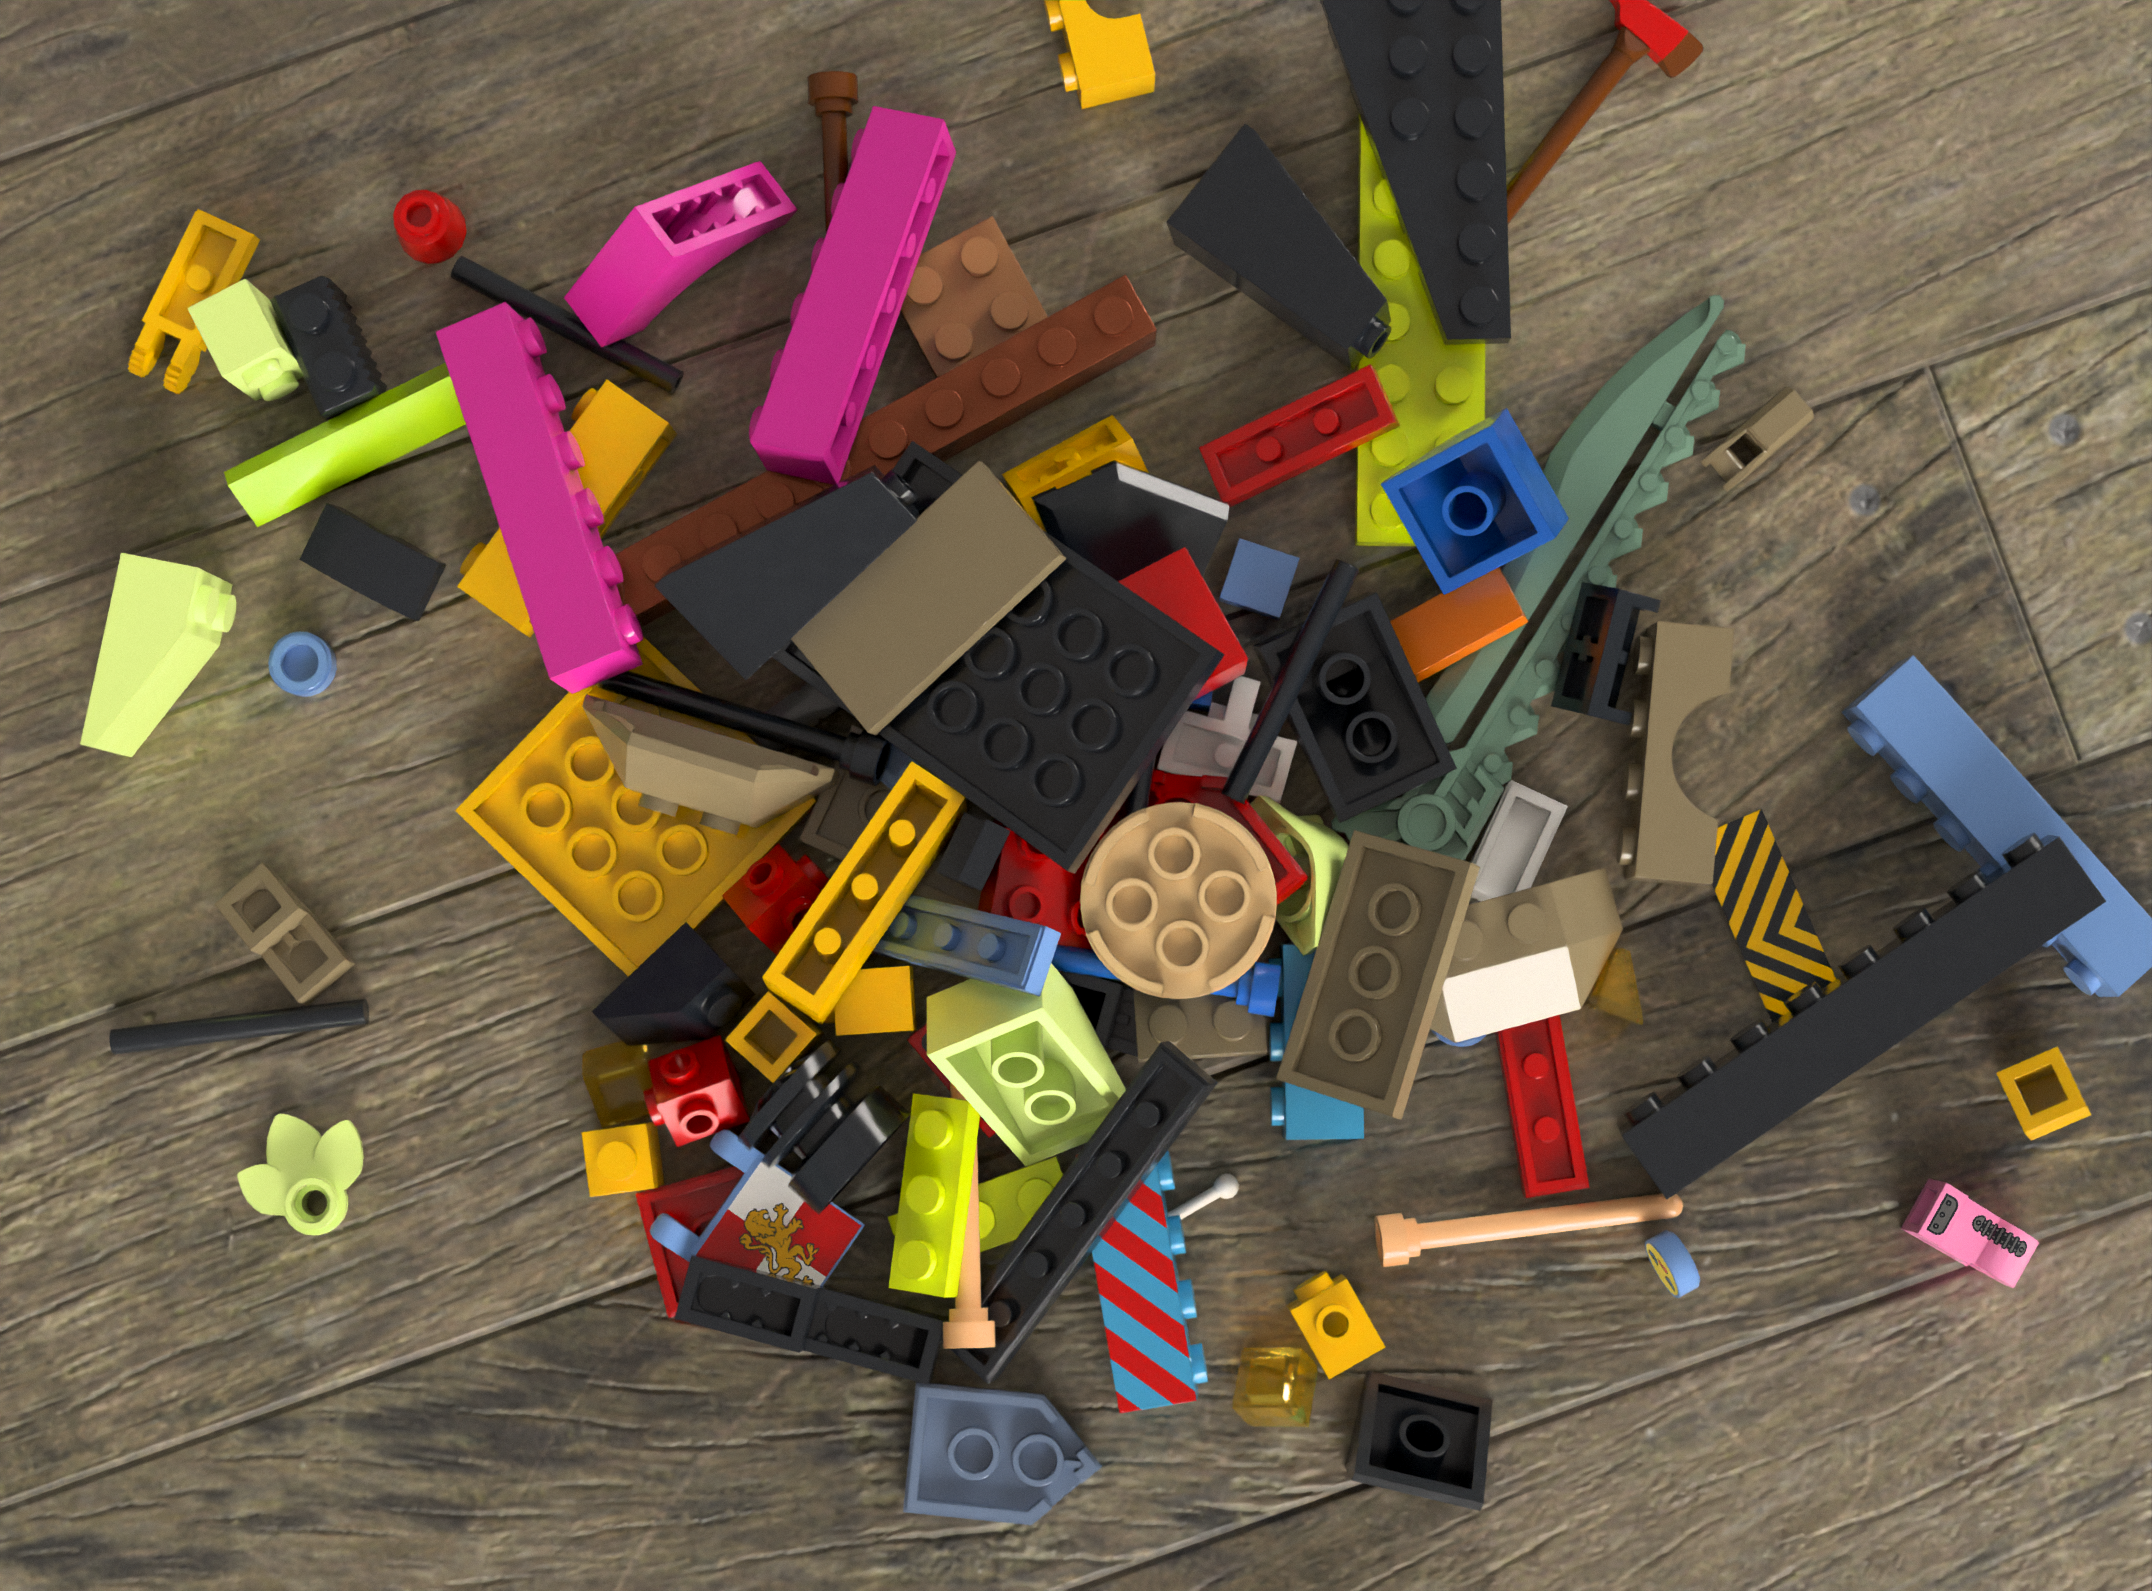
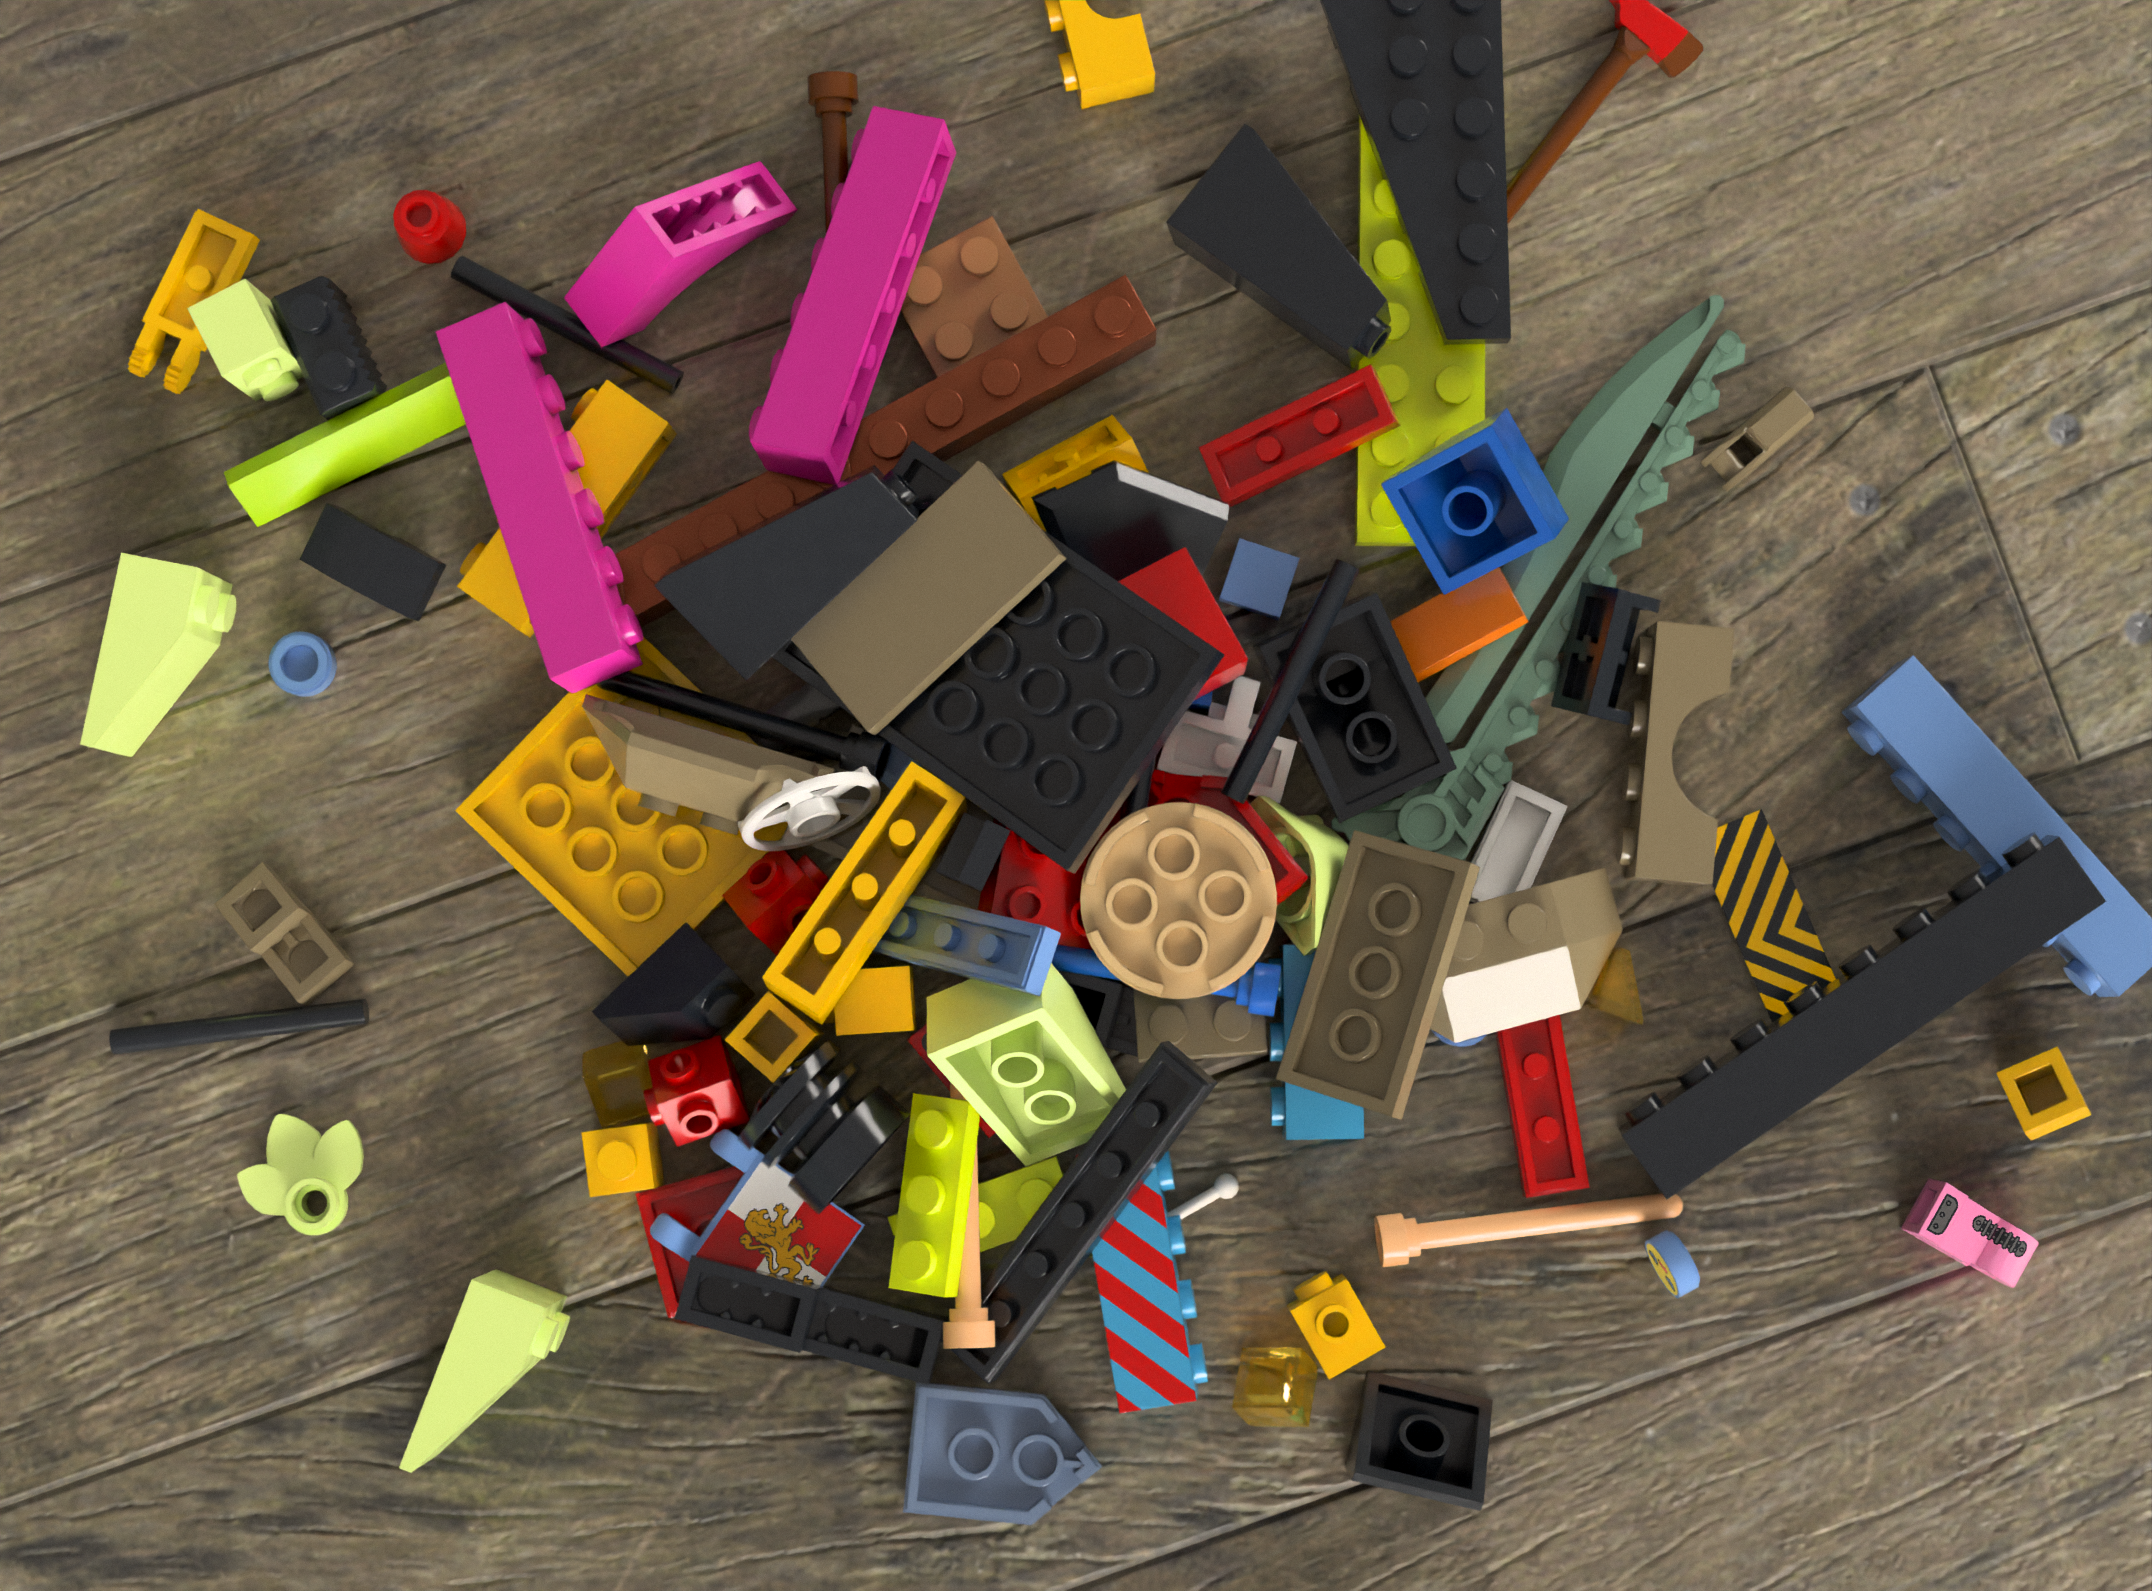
(494, 1342): none -> yellowish green slope
(811, 814): none -> white wheel

